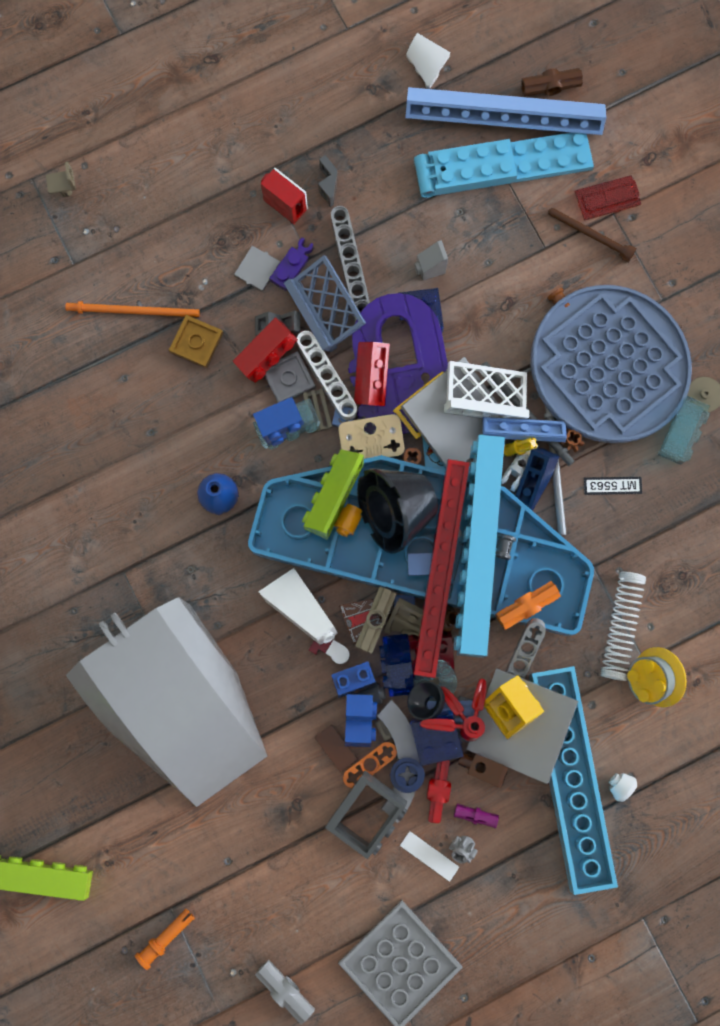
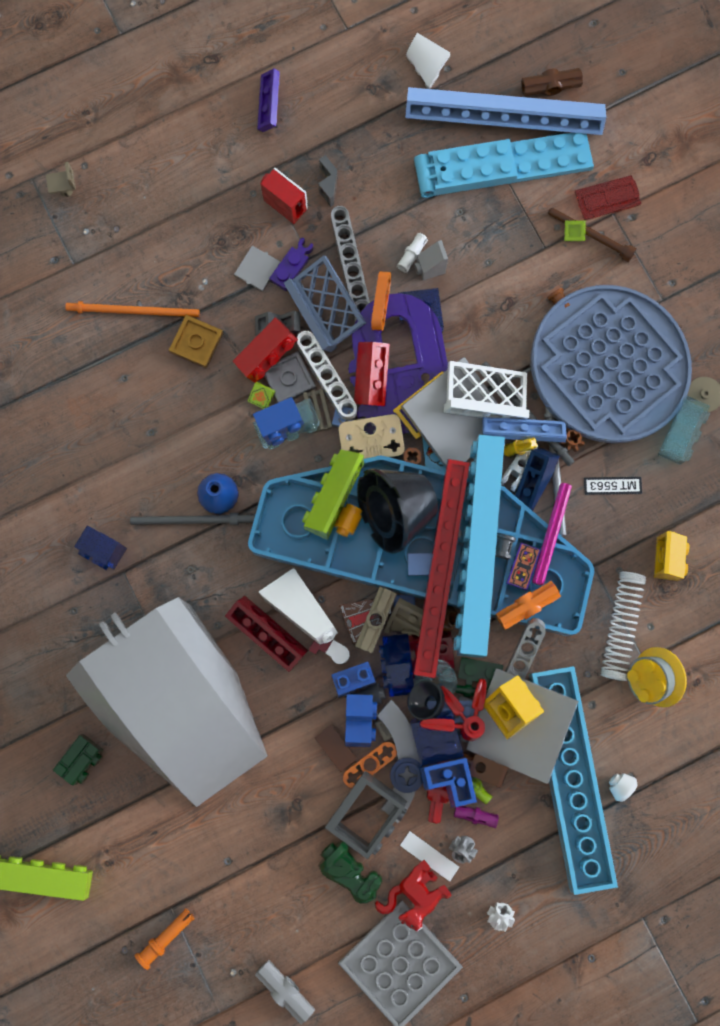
(78, 760): none -> dark green brick
(103, 549): none -> clear blue brick
(233, 519): none -> dark grey bar
(261, 395): none -> tile
(266, 633): none -> dark red brick
(268, 100): none -> dark purple plate
(344, 870): none -> dark green animal
(381, 301): none -> orange beam
(411, 252): none -> white pin
(415, 890): none -> red animal
(455, 777): none -> blue brick
(474, 670): none -> dark green plate
(480, 792): none -> lime arm
(501, 916): none -> white gear
(523, 566): none -> tile
(551, 534): none -> dark pink axle
(575, 230): none -> lime tile
(671, 556): none -> yellow slope

